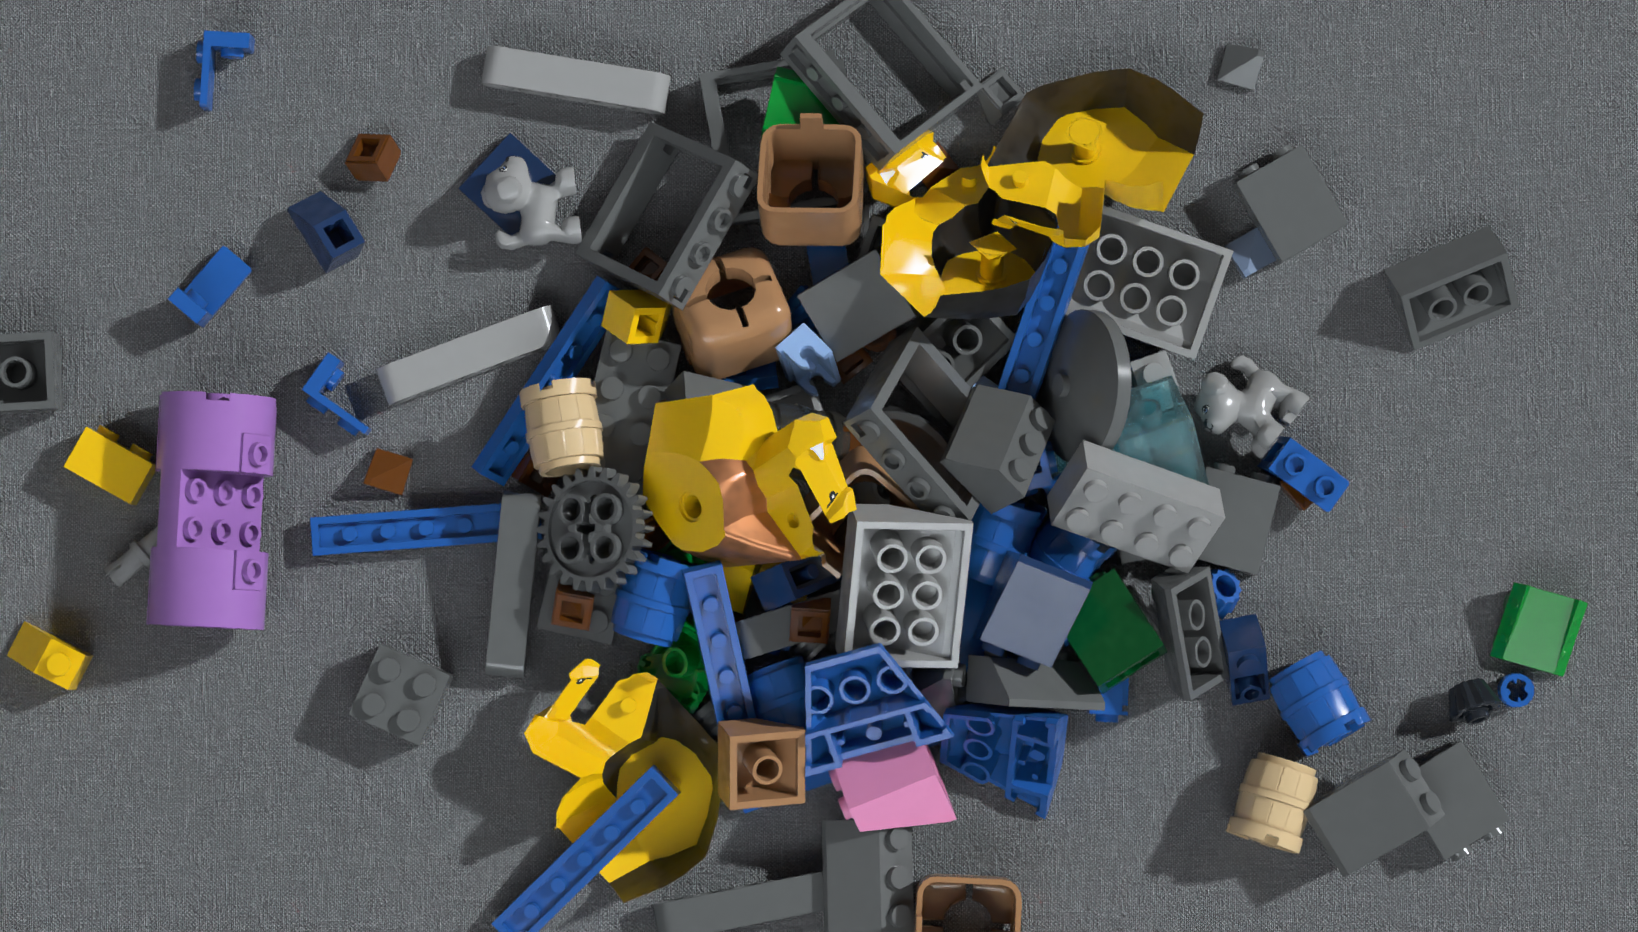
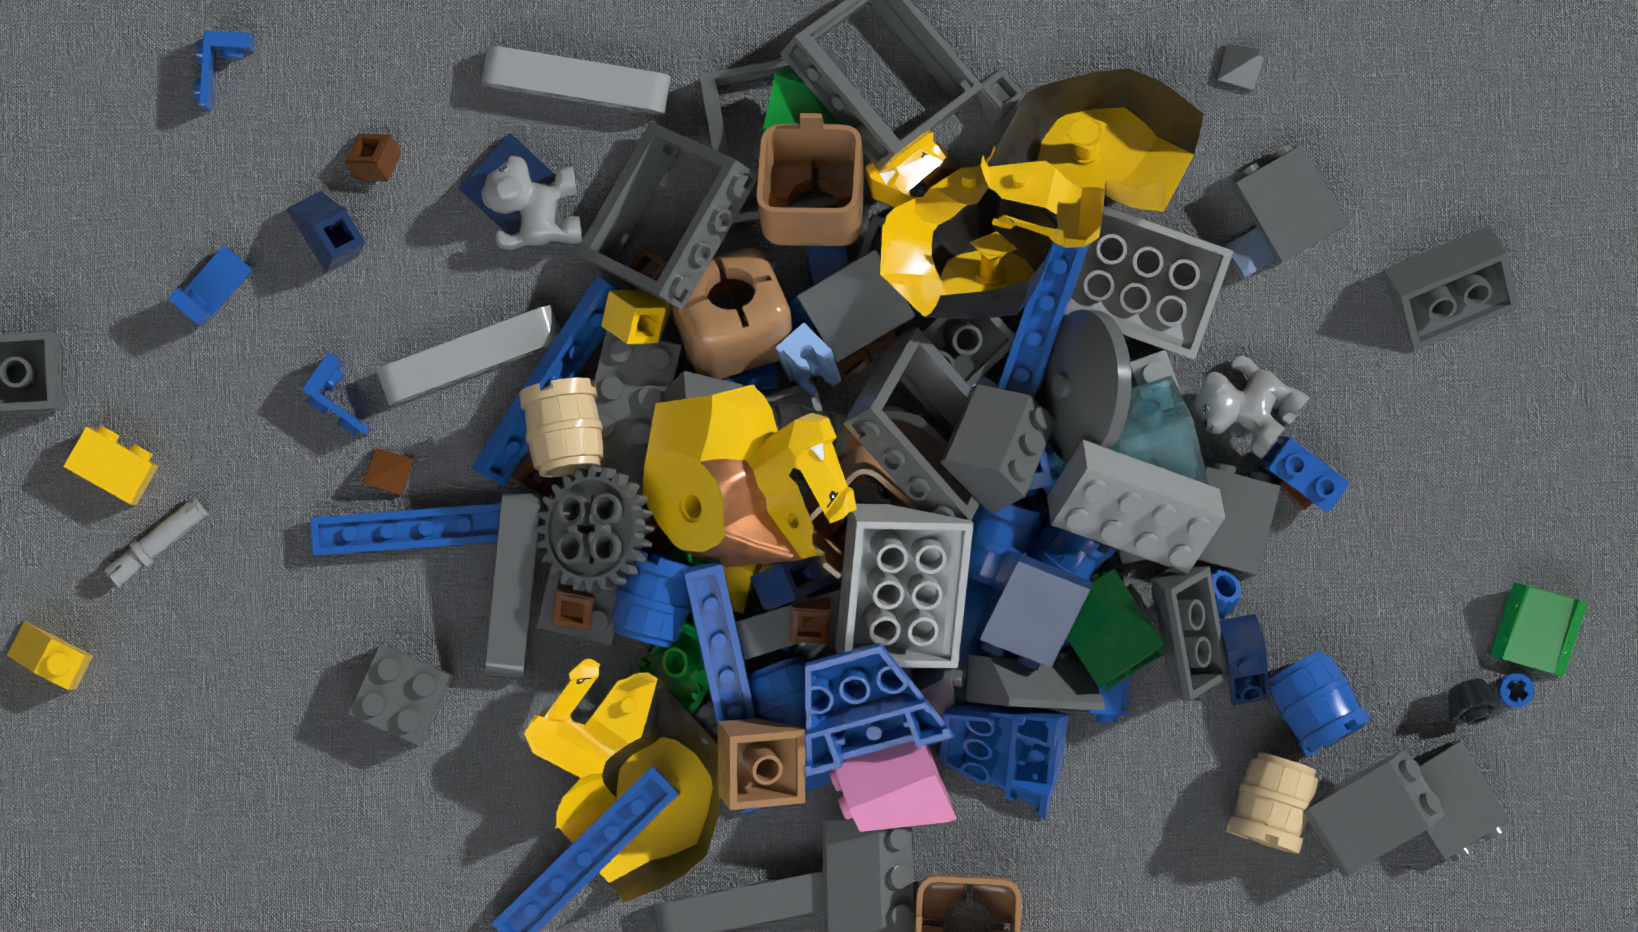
(210, 510): medium lavender cylinder -> none

